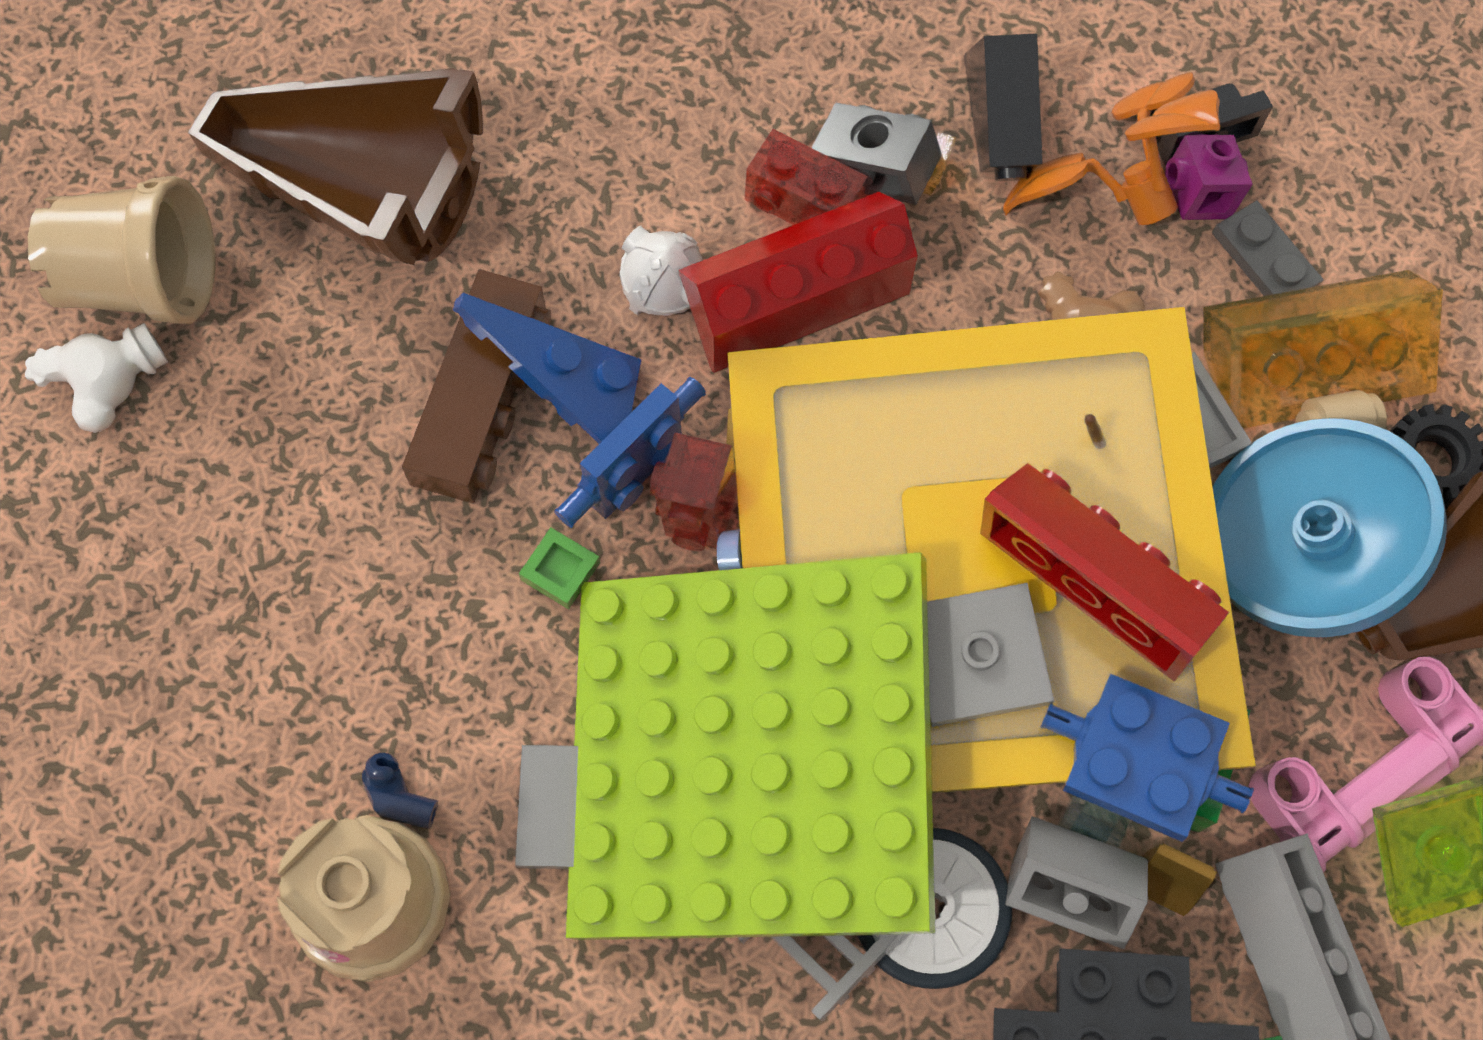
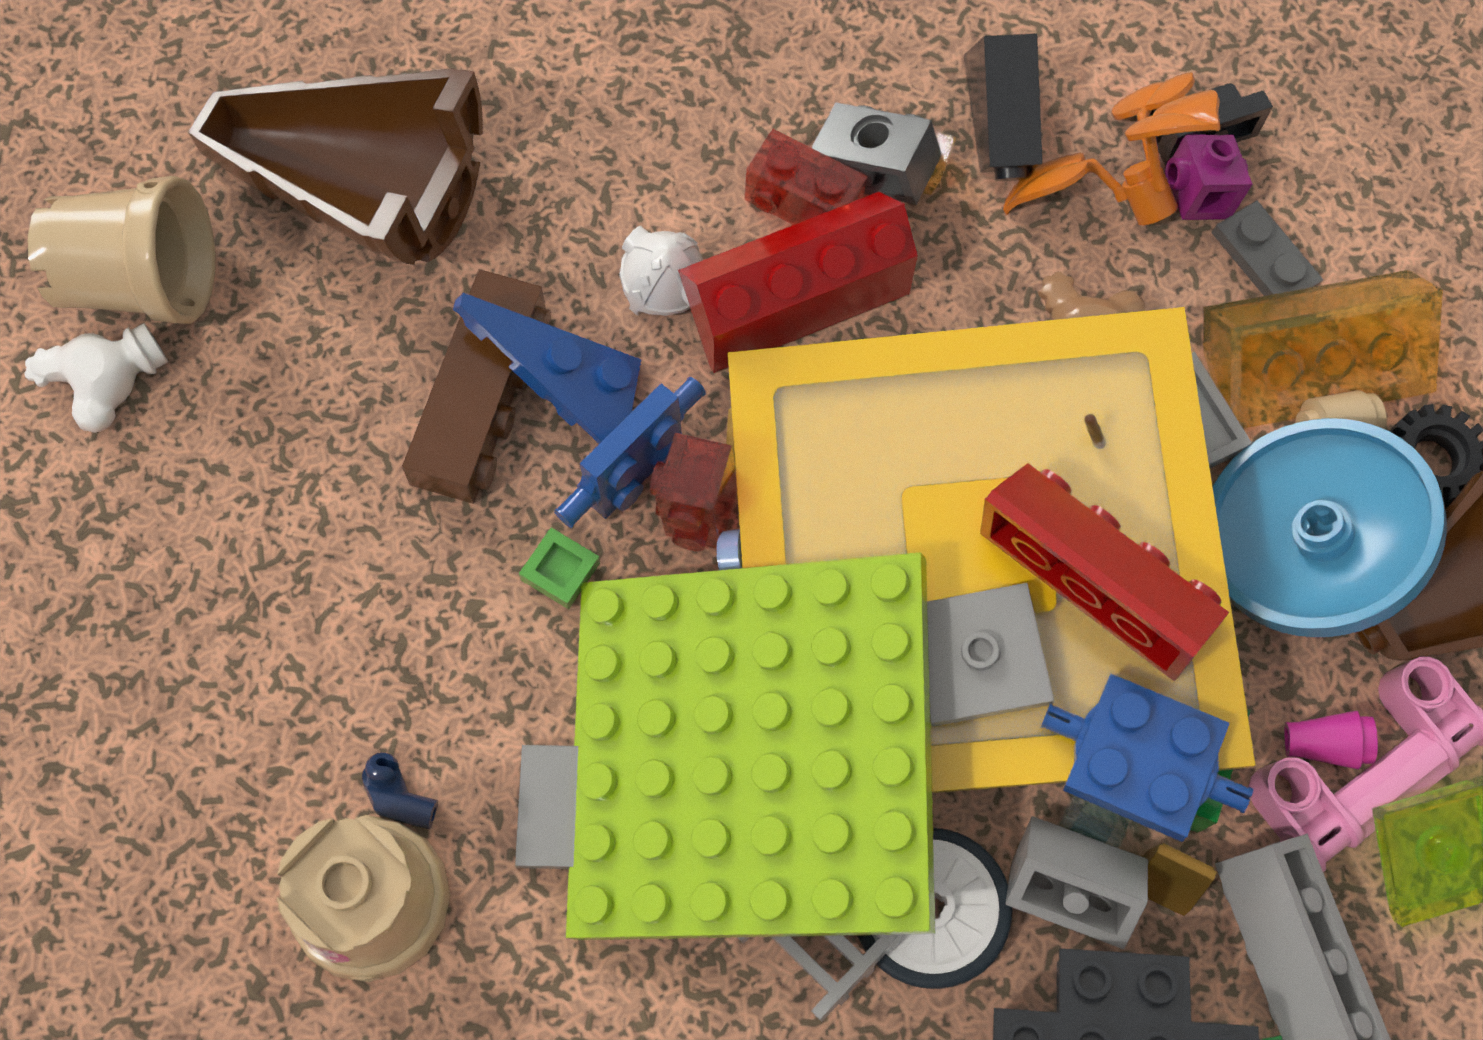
(1334, 739): none -> dark pink cone

